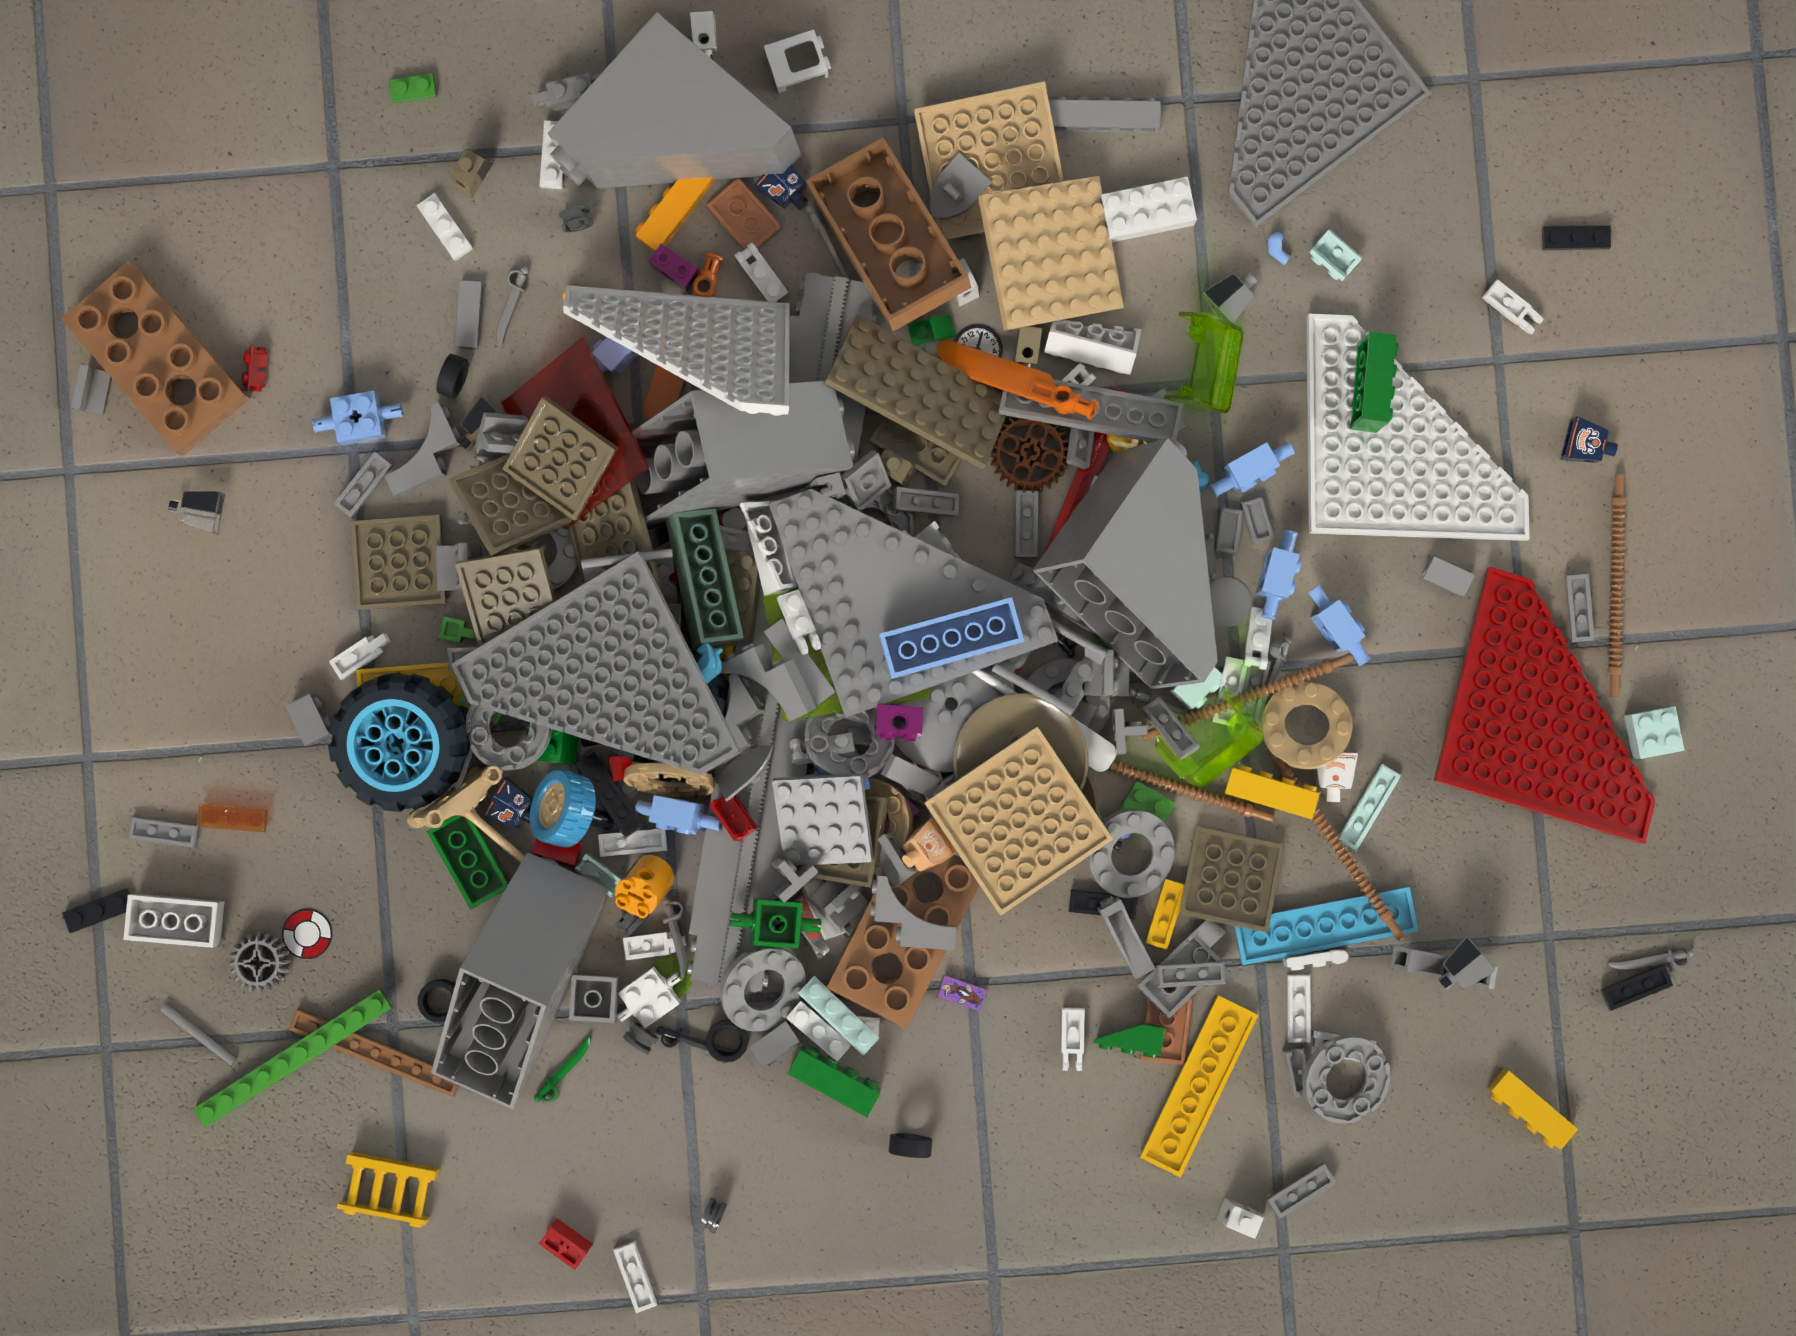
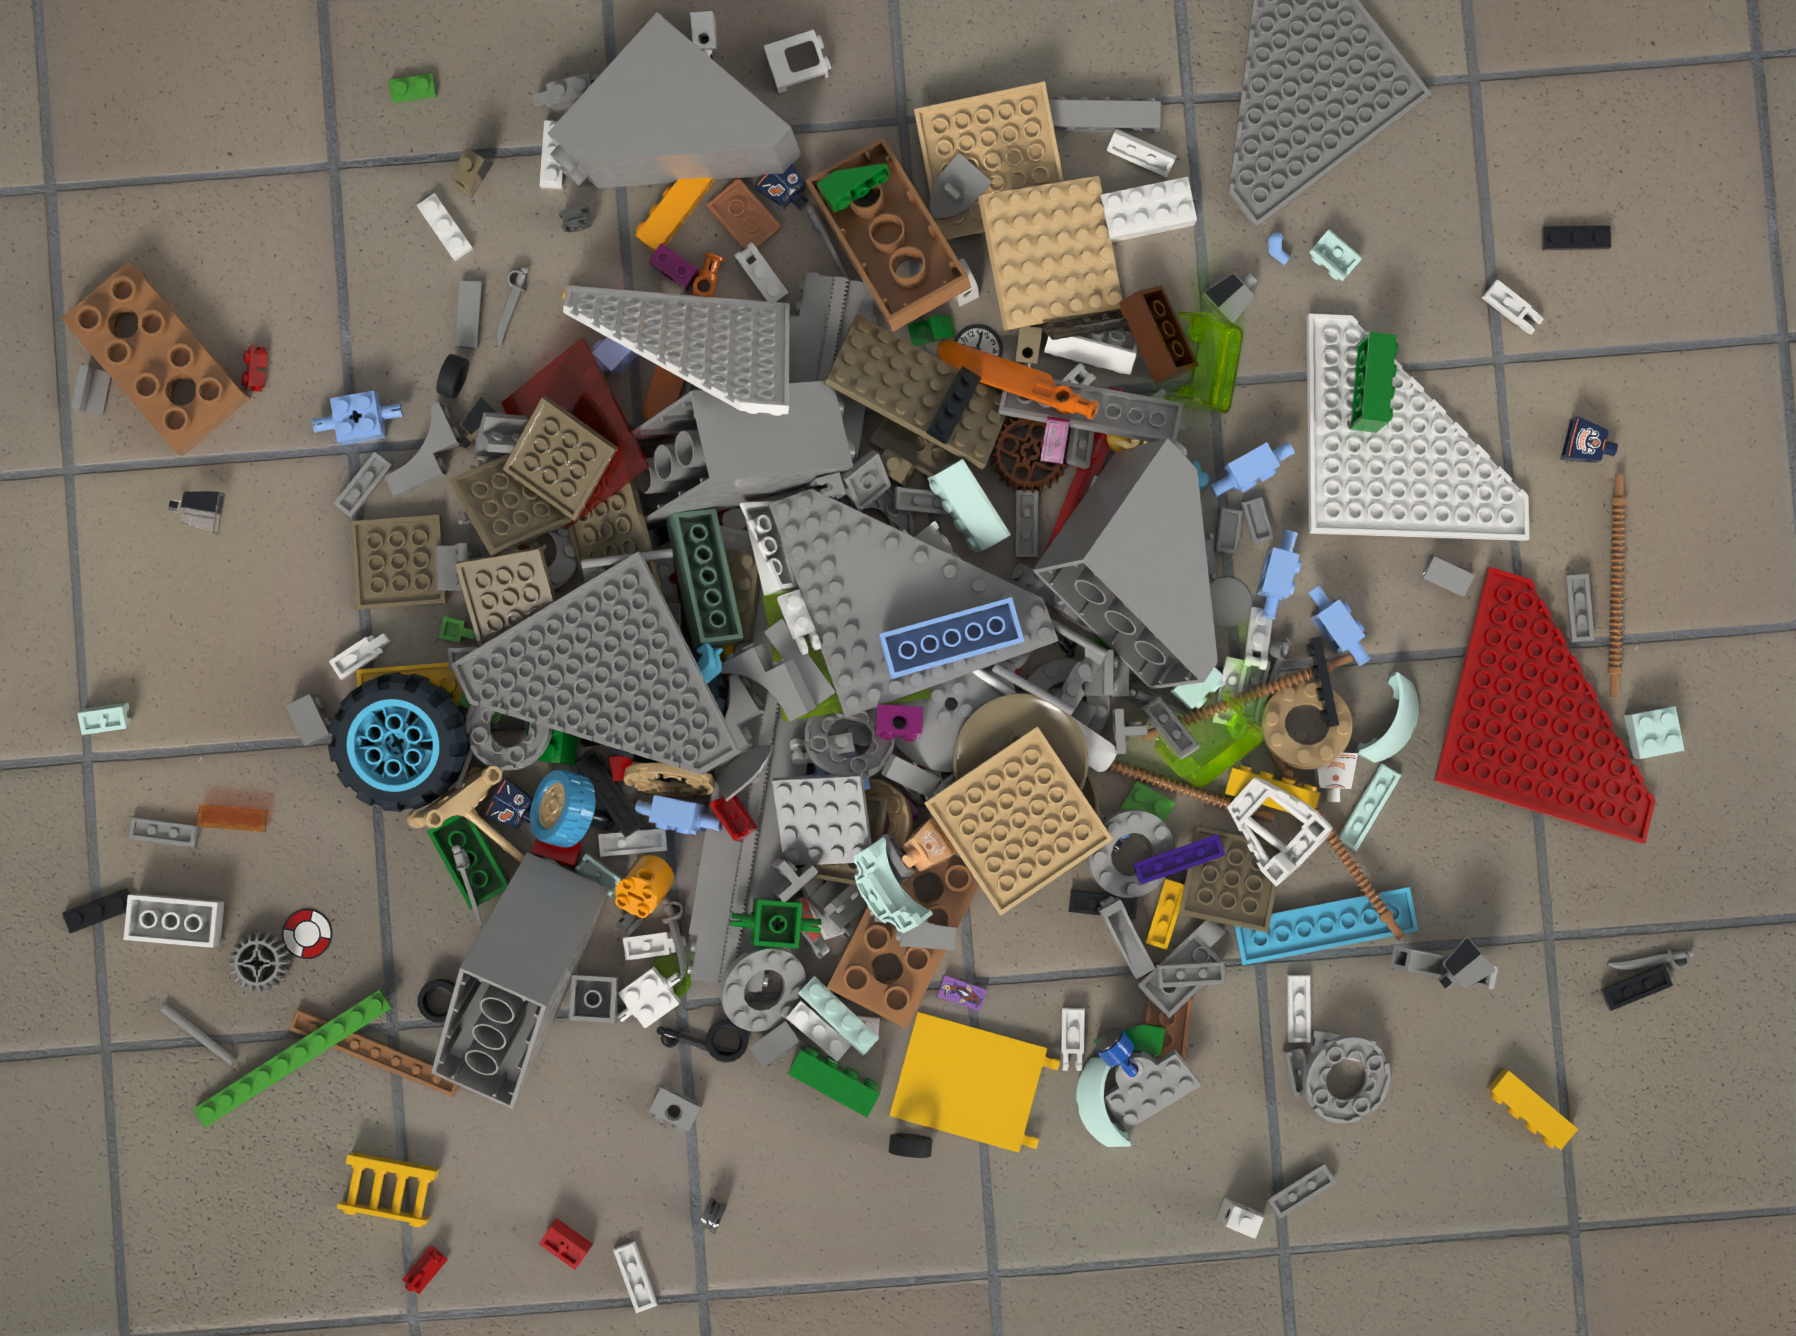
(104, 718): none -> light aqua hinge
(424, 1270): none -> red hinge
(462, 862): none -> light grey sword
(560, 1073): green sword -> none
(640, 1037): dark grey wheel -> none
(668, 1097): none -> light grey brick
(848, 184): none -> green slope
(883, 891): none -> light aqua windscreen
(953, 405): none -> black plate
(968, 506): none -> light aqua slope
(969, 1082): none -> yellow flag
(1055, 439): none -> tile
(1083, 324): none -> clear smoke plate
(1092, 1105): none -> light aqua windscreen
(1141, 153): none -> white plate
(1142, 1082): none -> light grey plate
(1158, 334): none -> reddish brown brick
(1178, 859): none -> dark purple plate
(1198, 1086): yellow plate -> none
(1294, 854): none -> white windscreen
(1317, 959): white hinge -> none
(1324, 690): none -> black plate
(1402, 725): none -> light aqua windscreen

